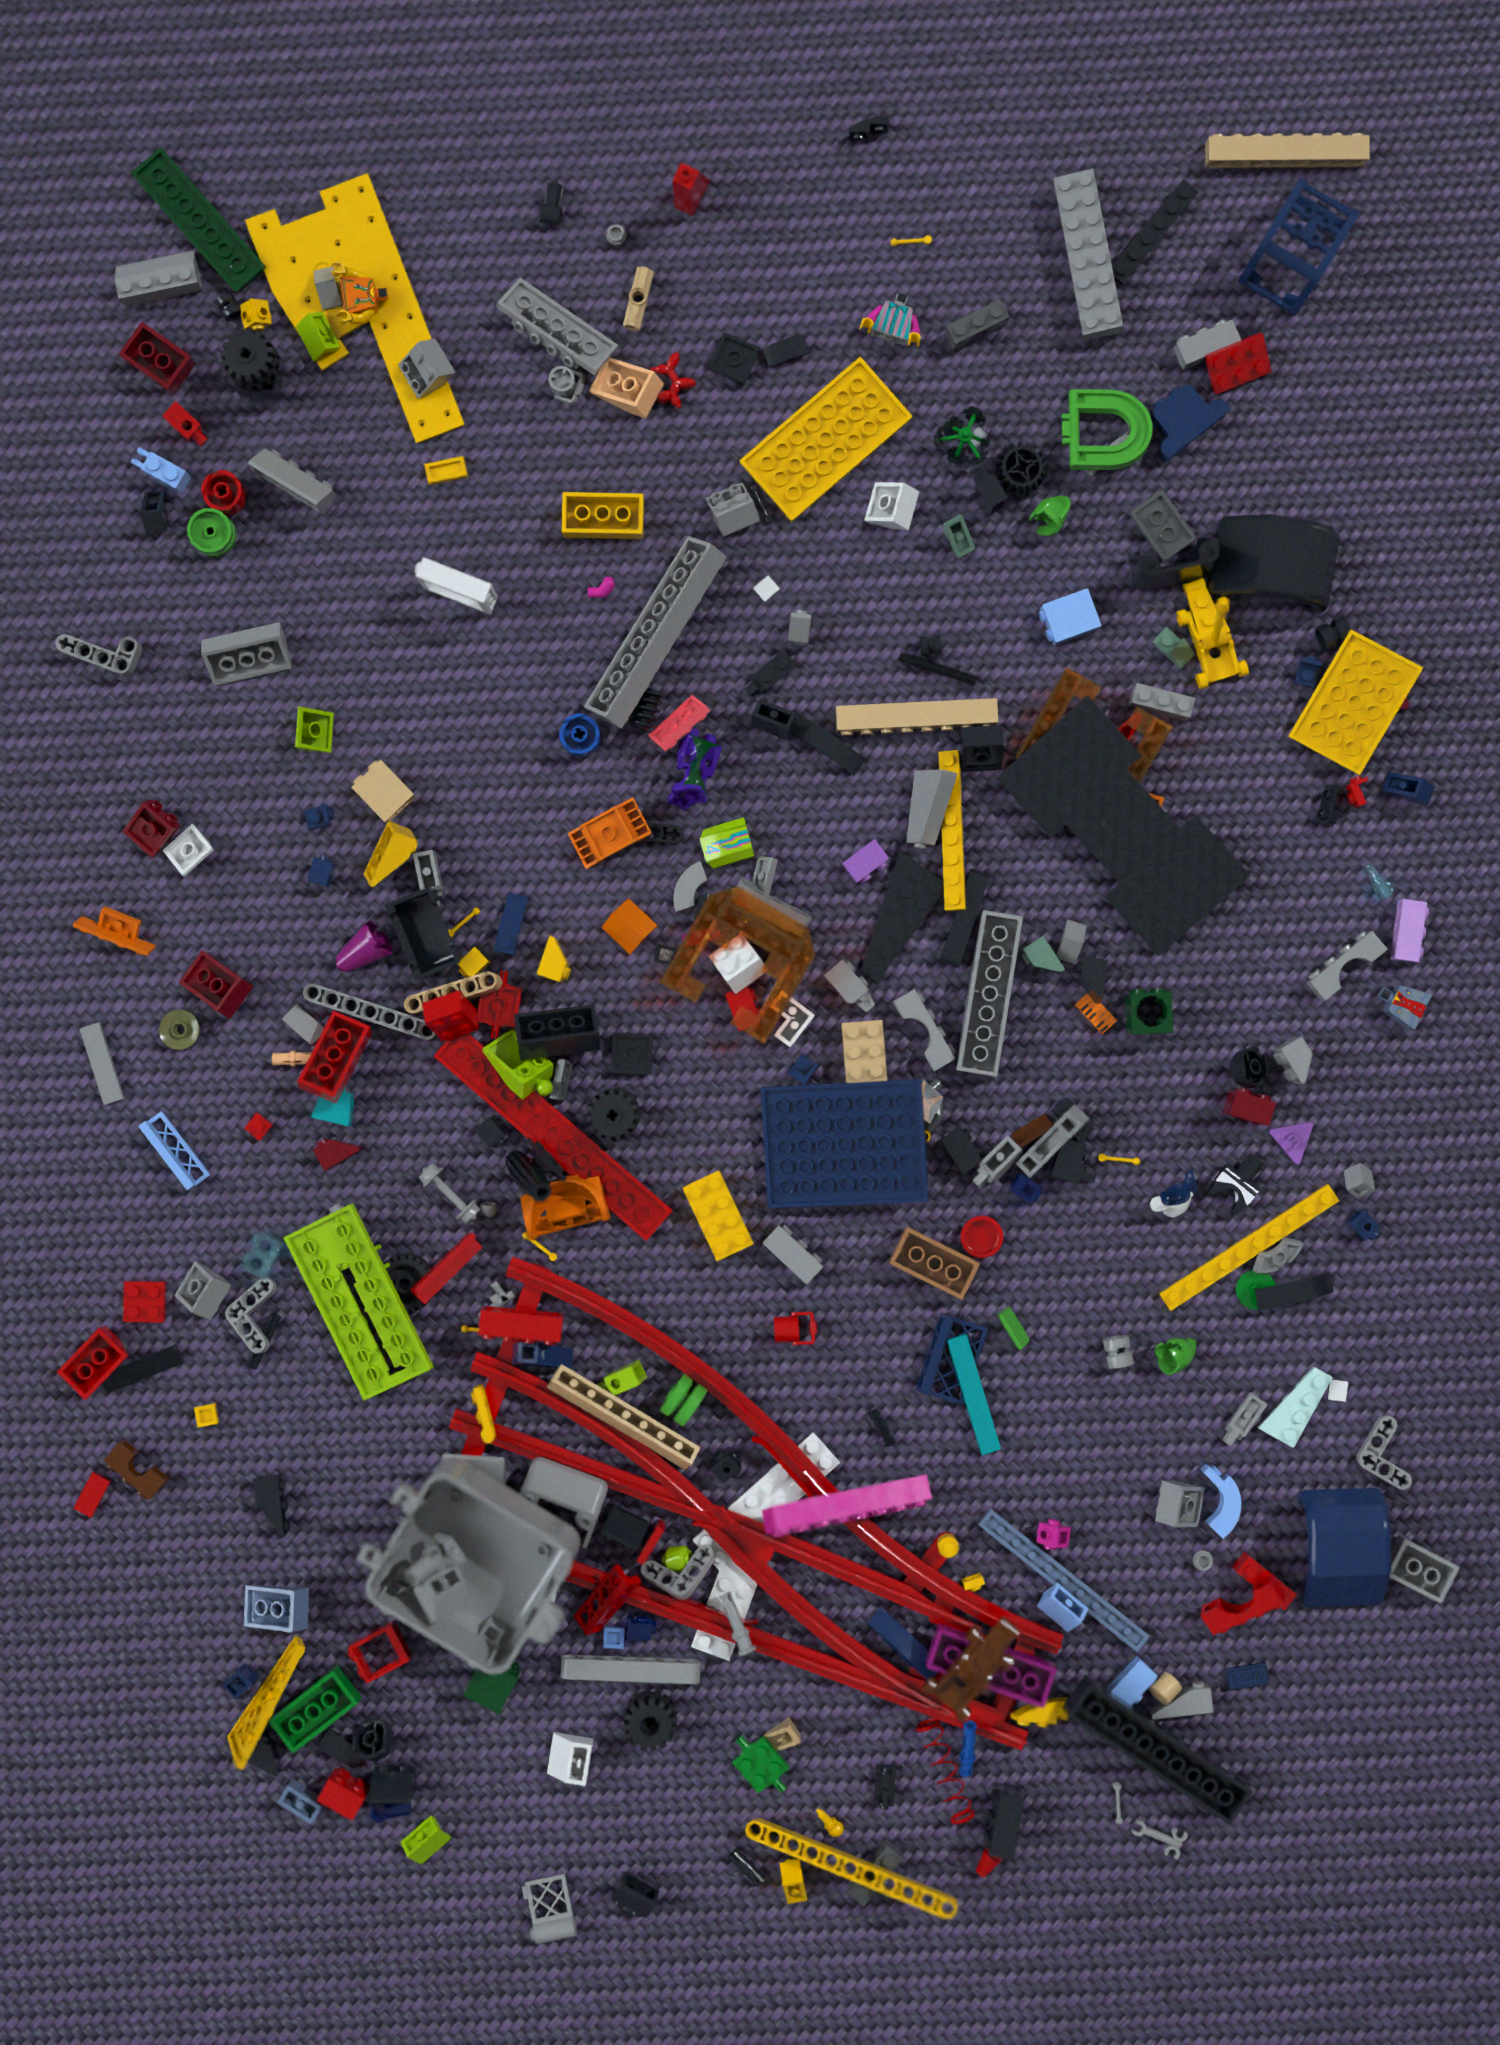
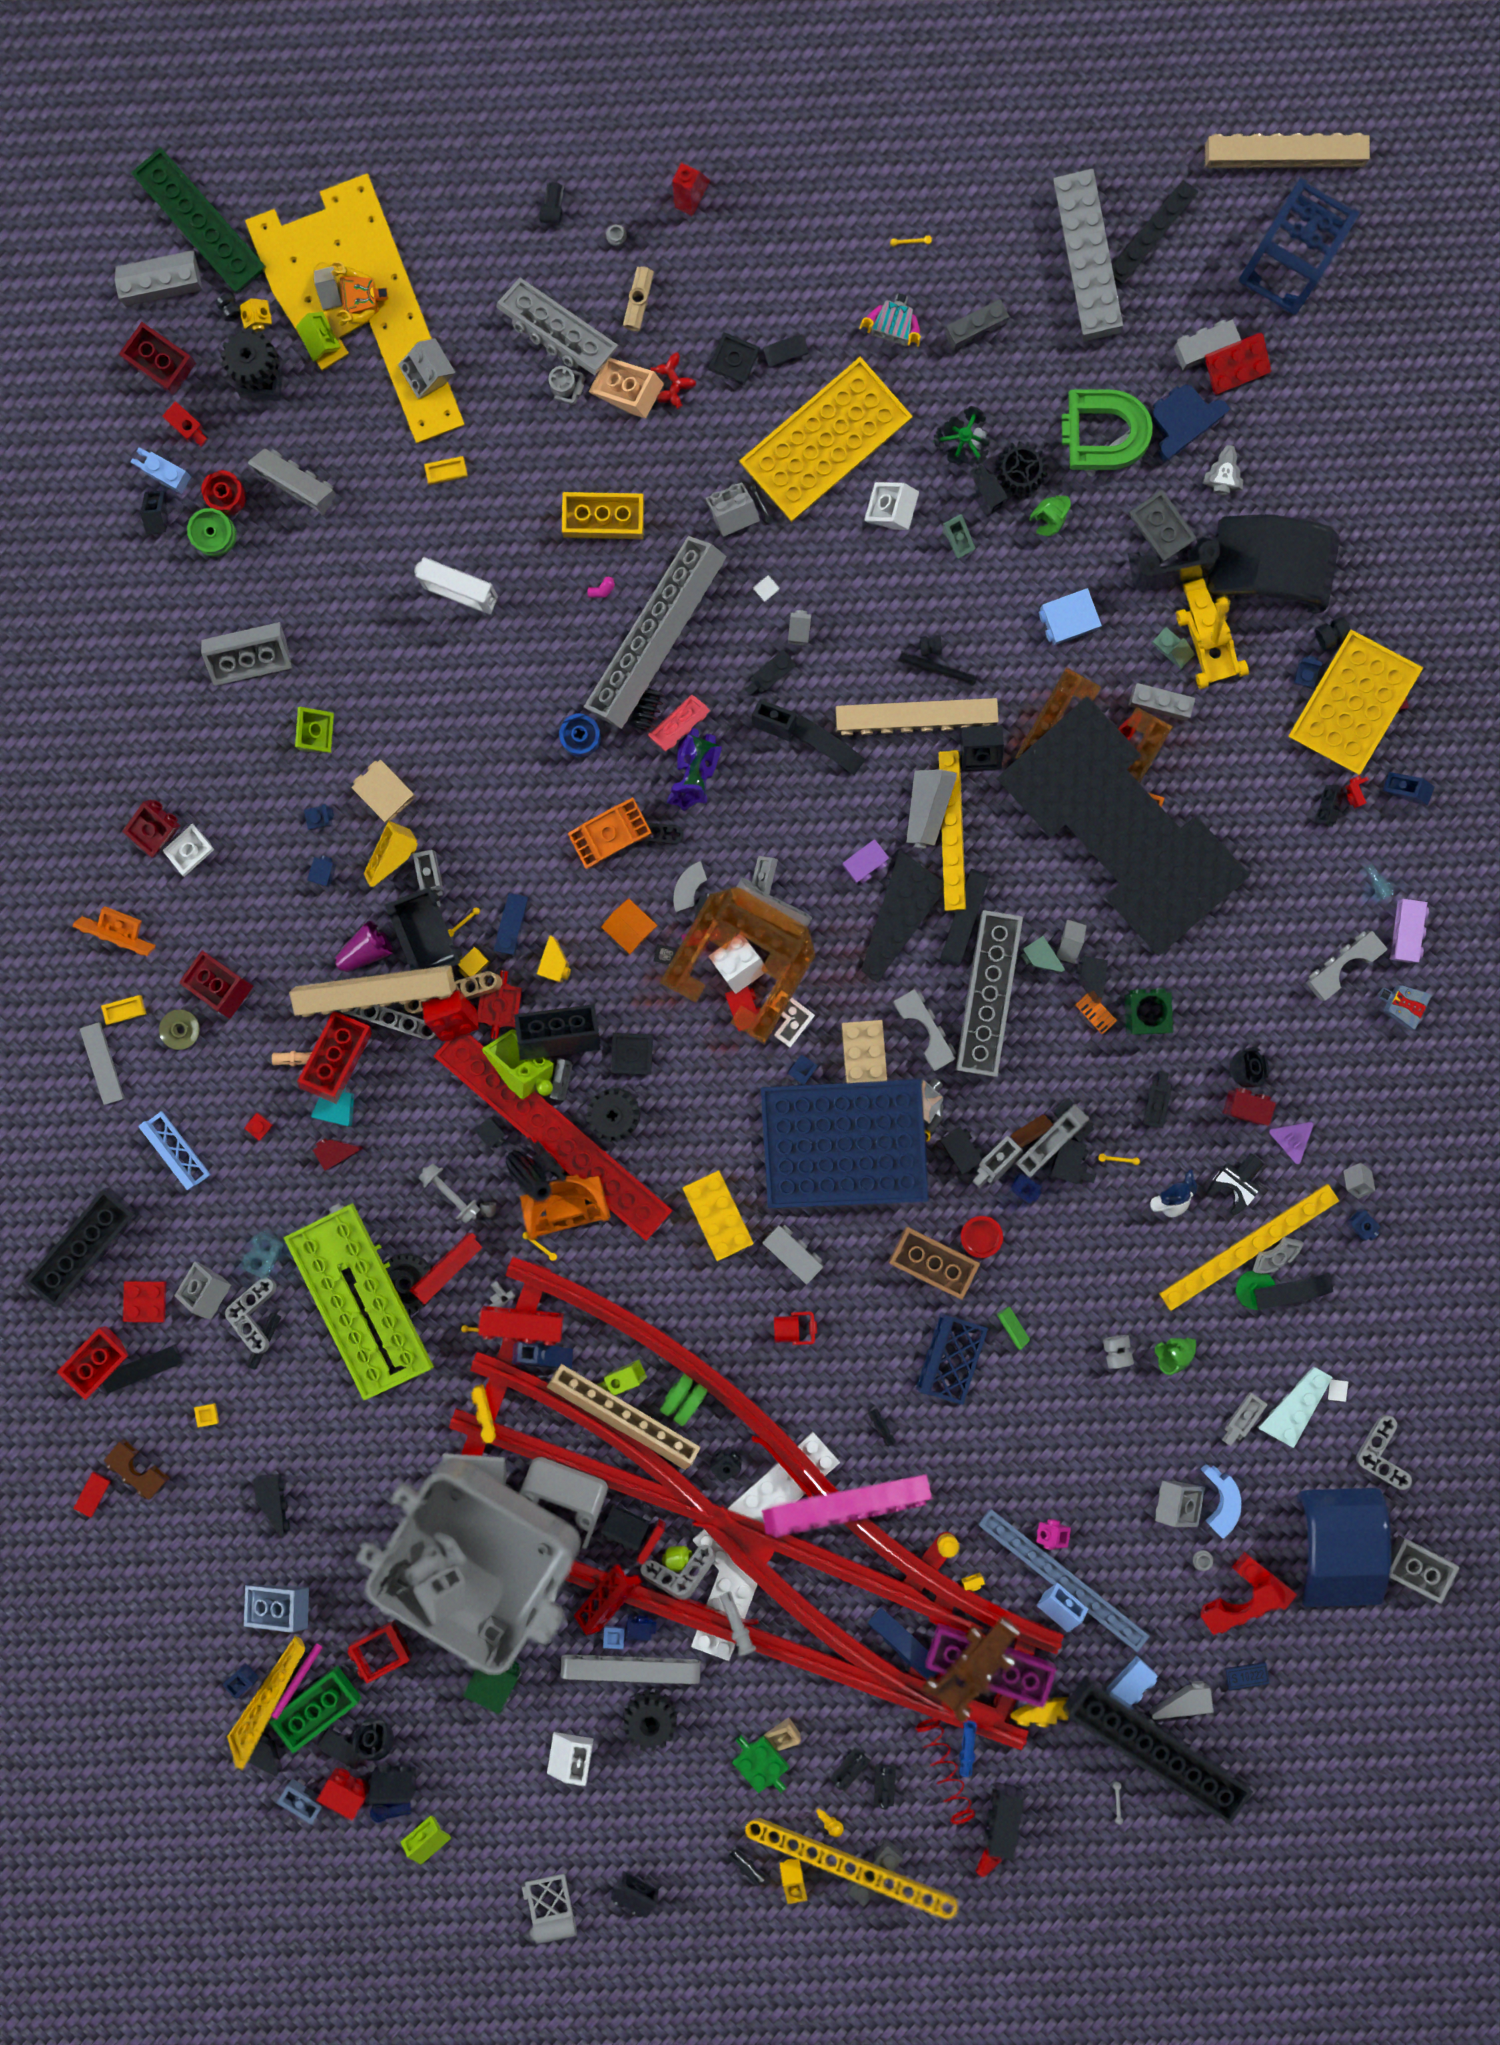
(81, 1247): none -> black brick
(96, 653): light grey beam -> none
(123, 1010): none -> yellow tile
(296, 1681): none -> dark pink bar
(303, 1024): light grey slope -> none
(373, 990): none -> tan brick
(726, 843): lime slope -> none
(849, 986): light grey hinge -> none
(849, 1769): none -> black hinge
(860, 130): black slope -> none
(973, 1394): teal tile -> none
(1157, 1101): none -> black hinge
(1165, 1688): tan piece -> none
(1172, 1842): light grey bar -> none
(1225, 473): none -> light grey rock
(1295, 1059): light grey slope -> none

